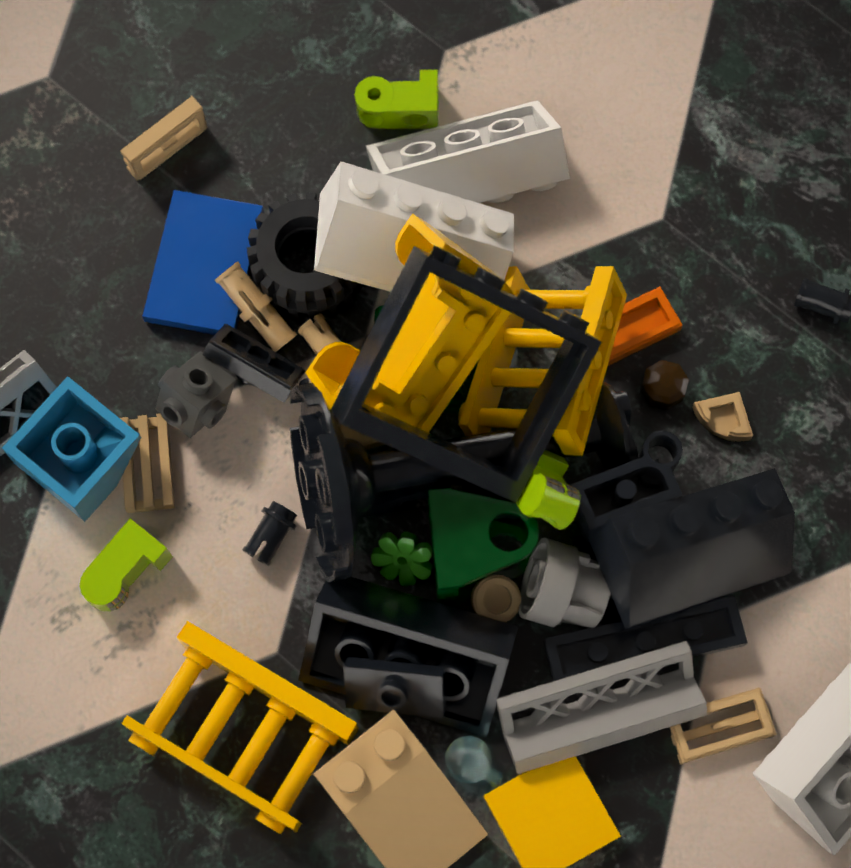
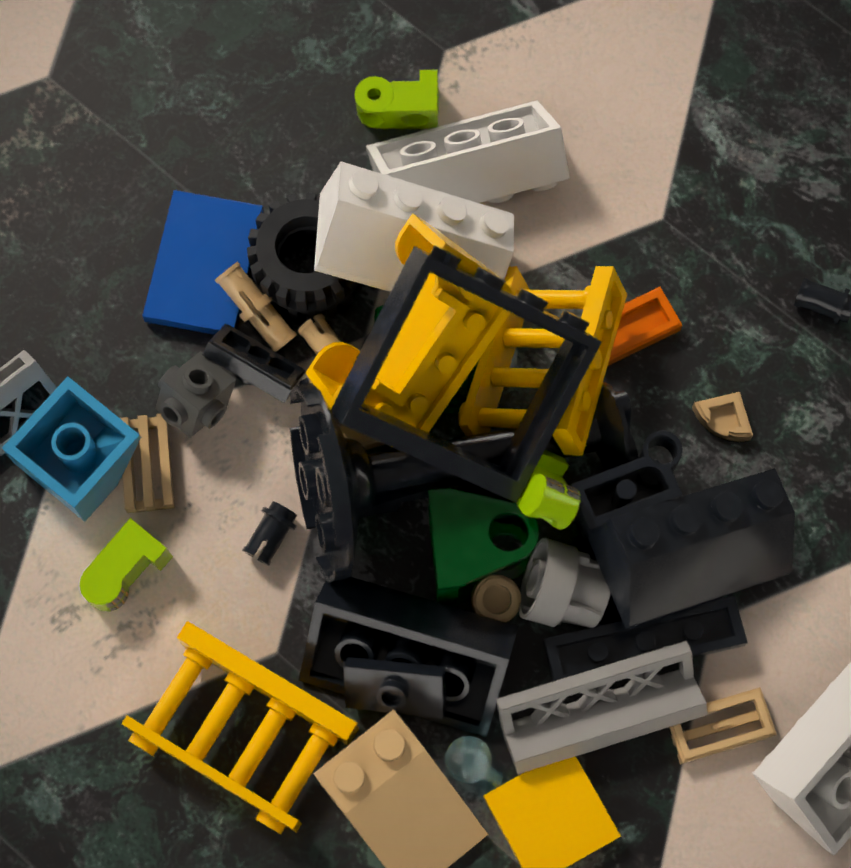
(164, 138): tan tile -> none
(403, 558): bright green plant -> none
(664, 384): dark brown tile -> none

